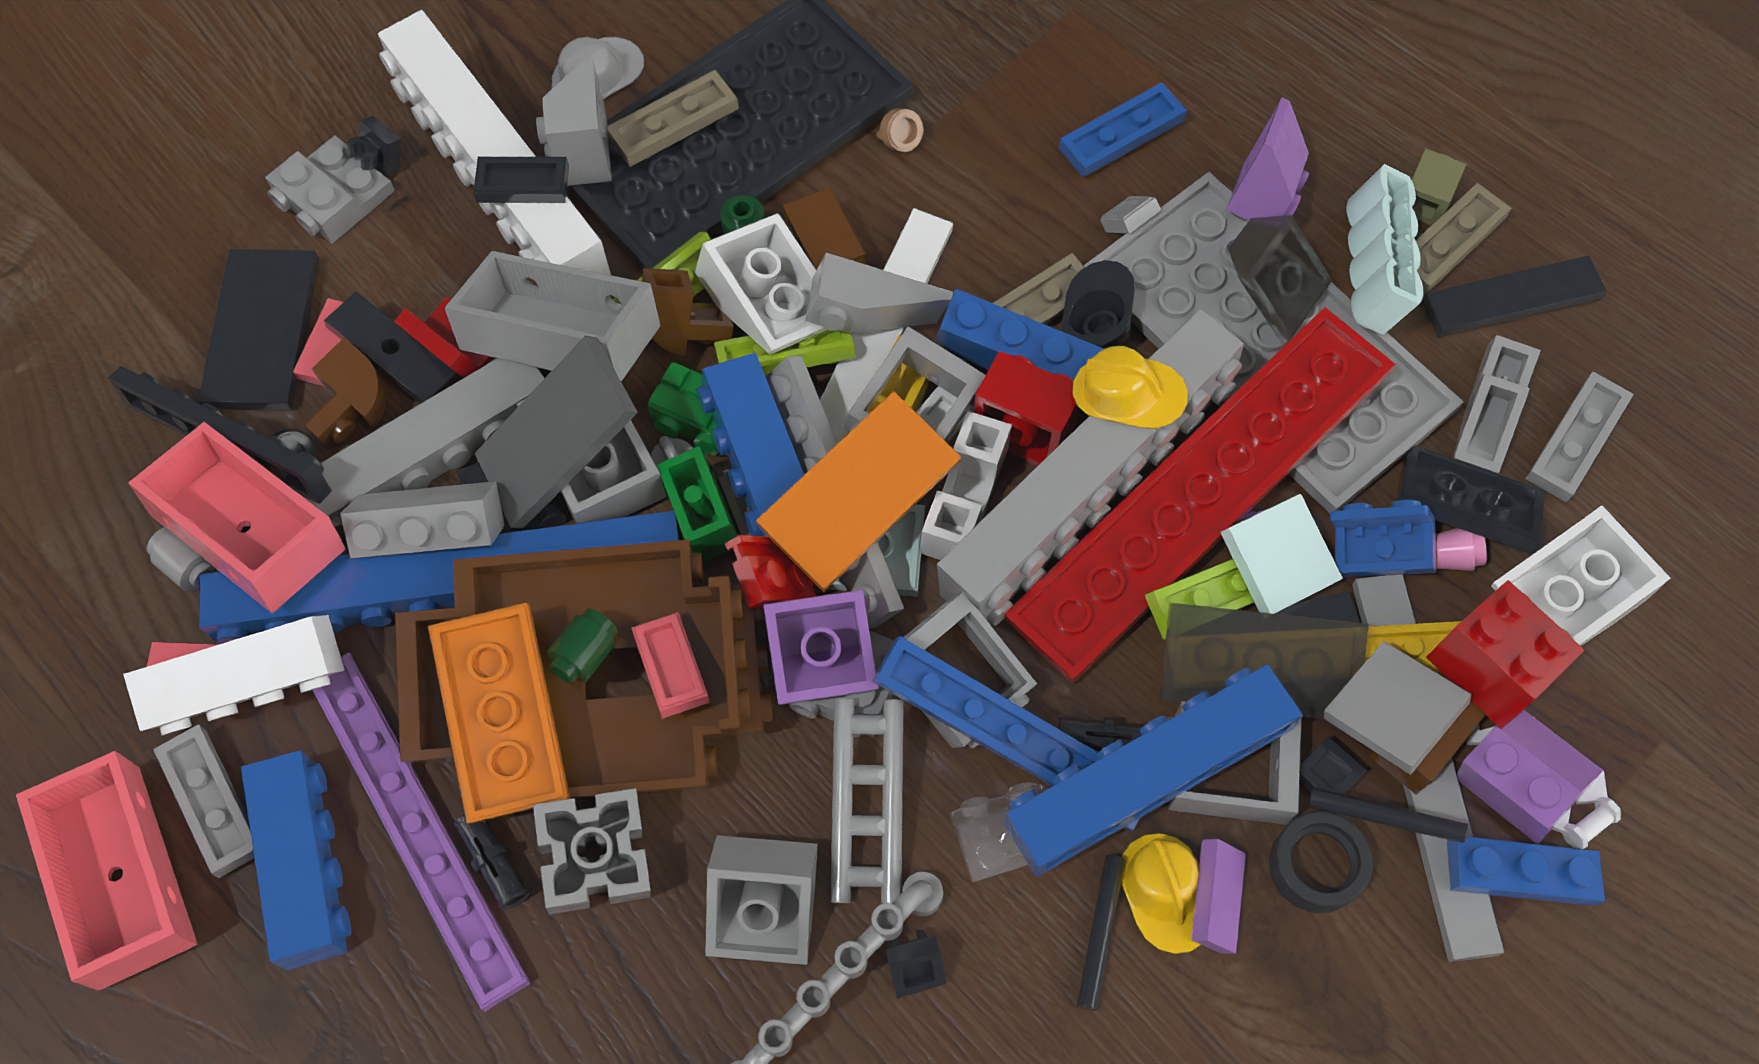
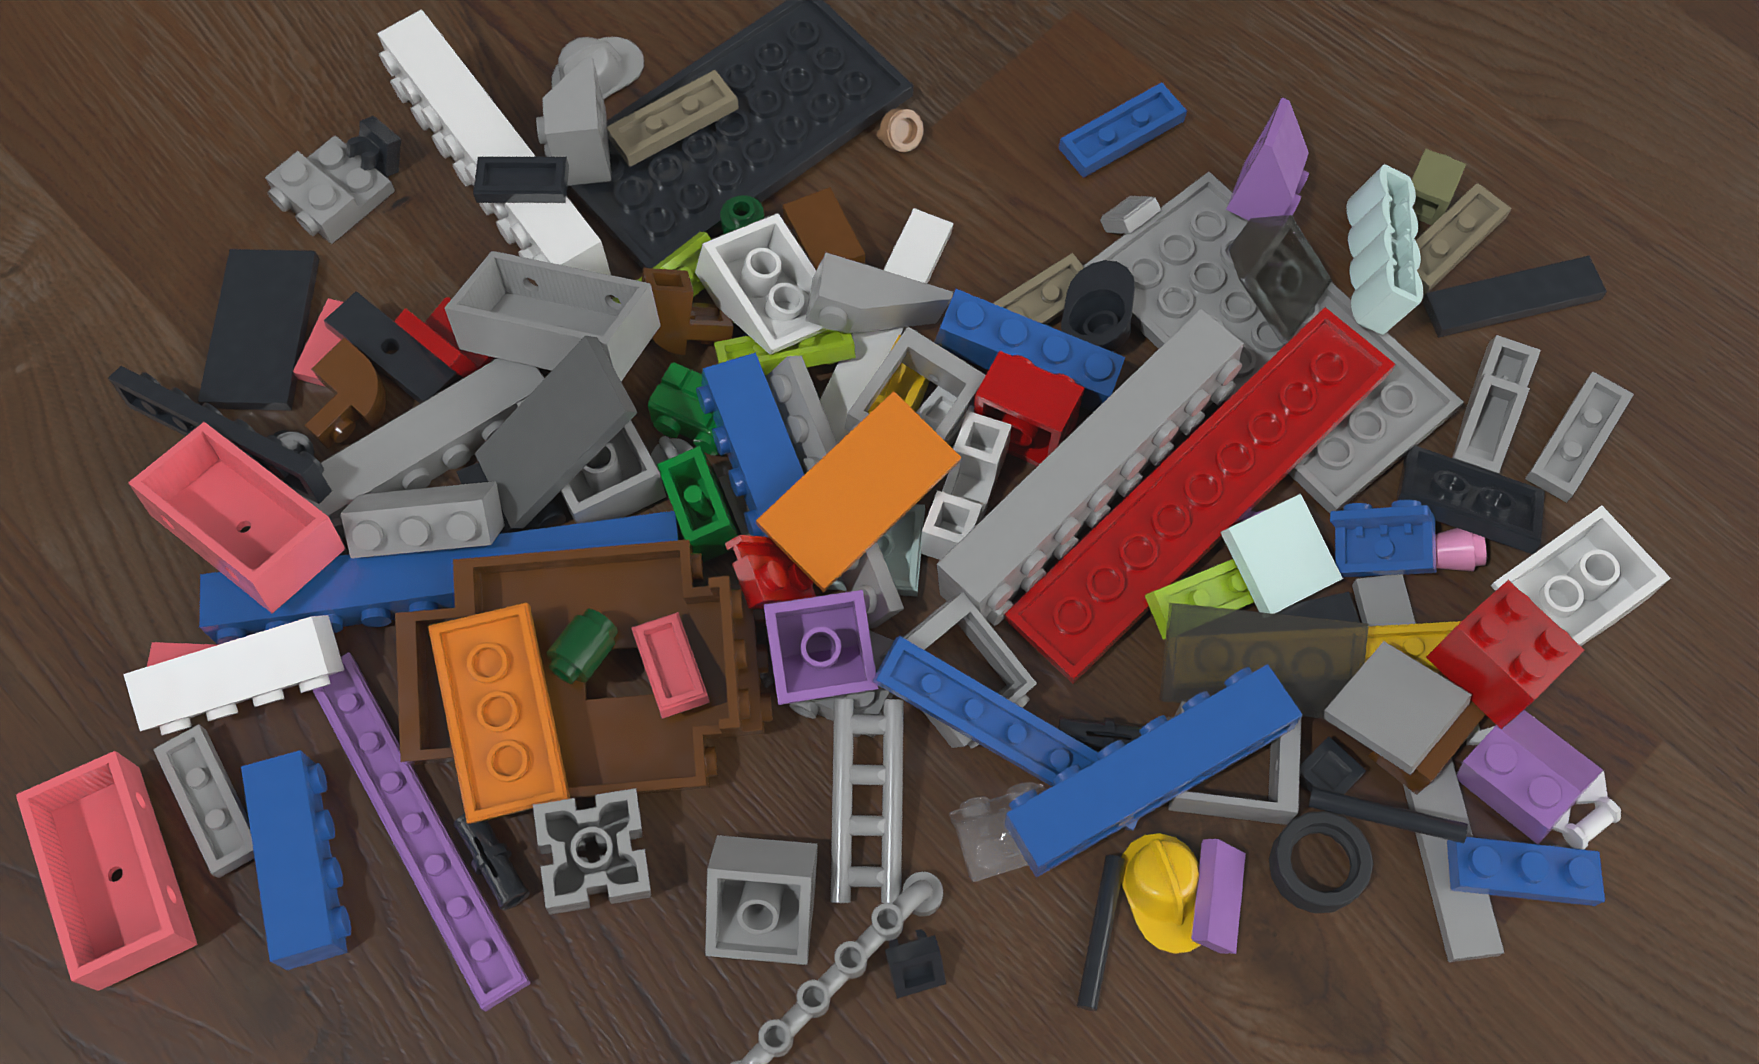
(177, 560): light grey brick -> none
(1130, 389): yellow piece -> none

